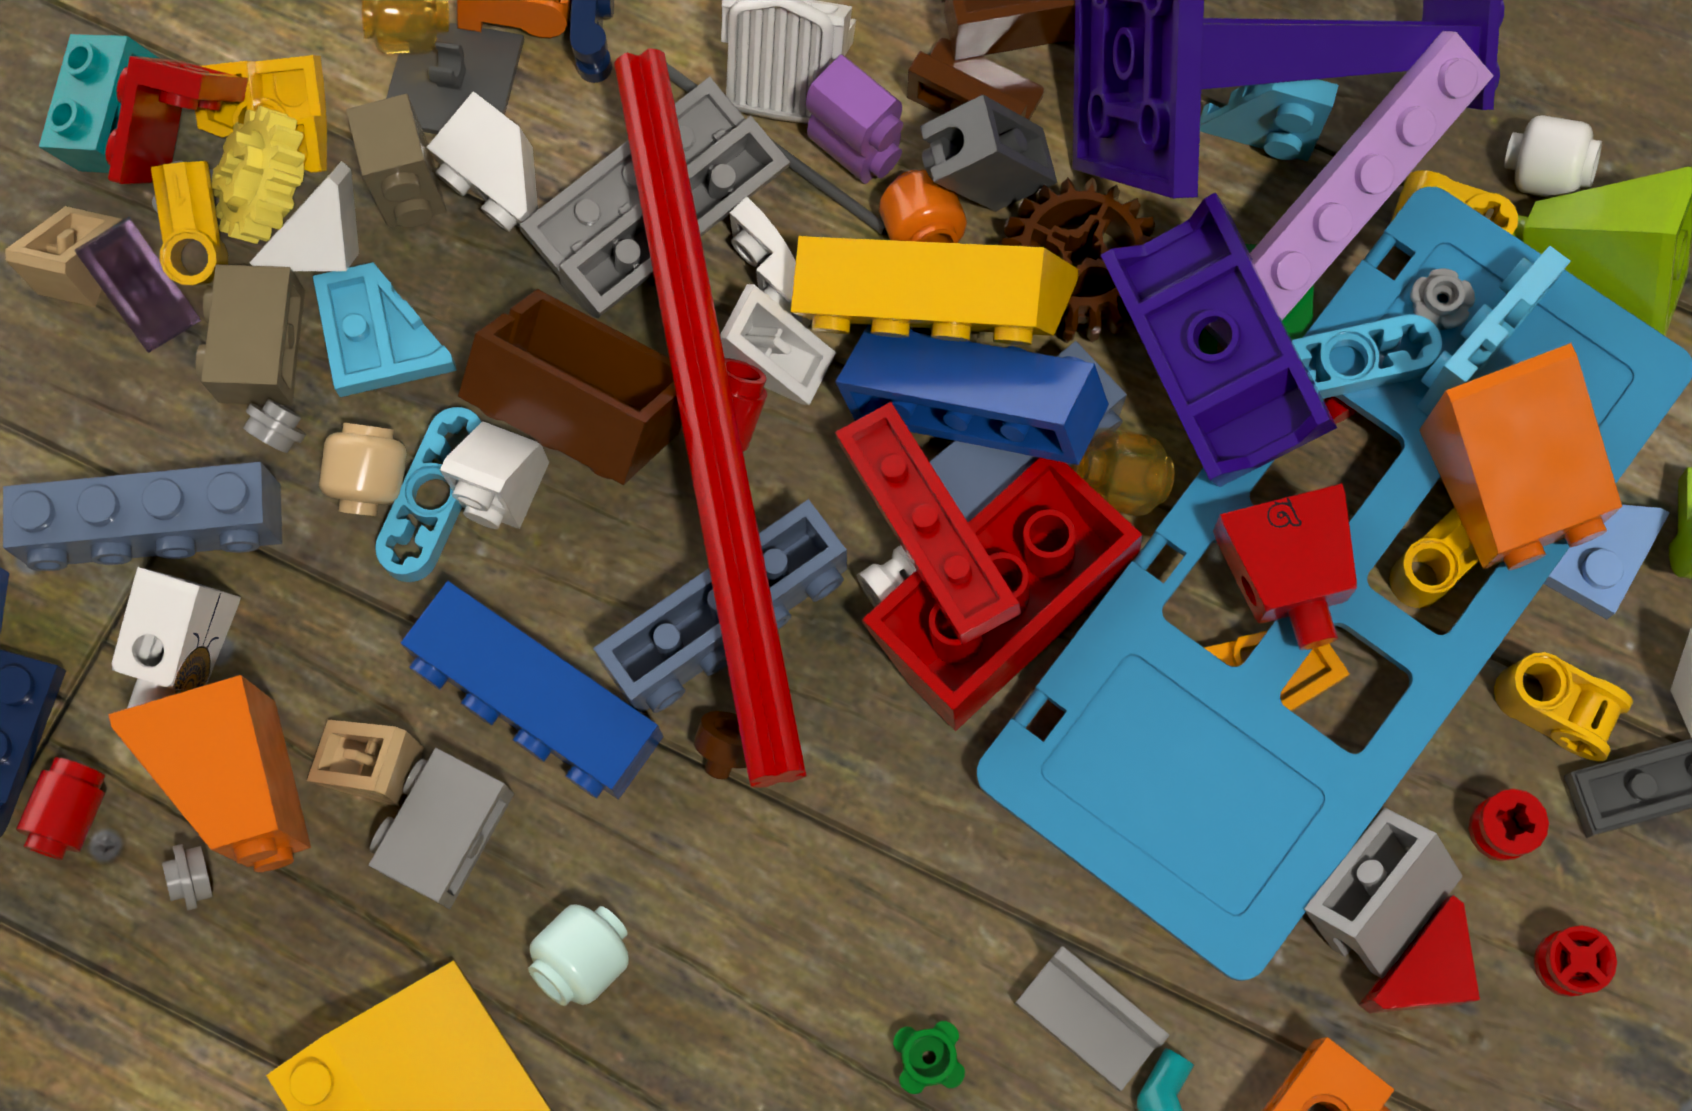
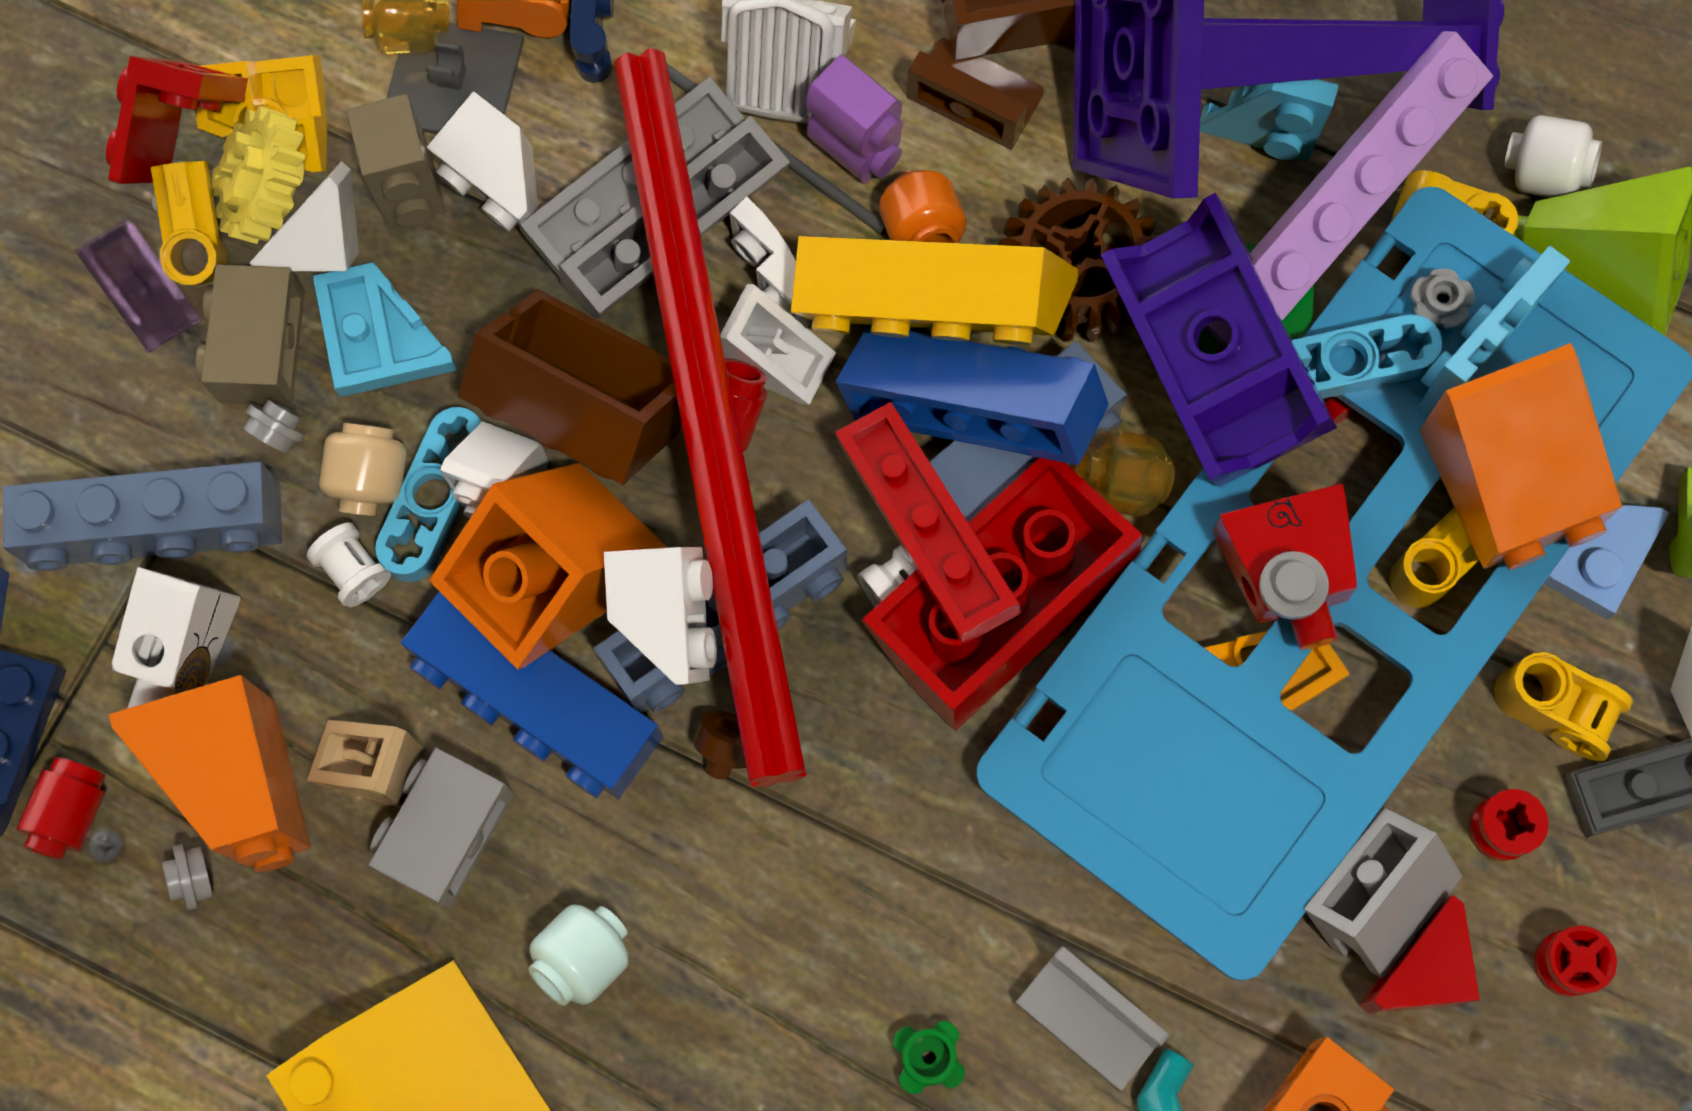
(49, 258): tan slope -> none
(86, 100): teal brick -> none
(348, 564): none -> white bush
(534, 559): none -> orange slope
(661, 608): none -> white slope
(987, 153): dark grey brick -> none
(1293, 585): none -> light grey plate

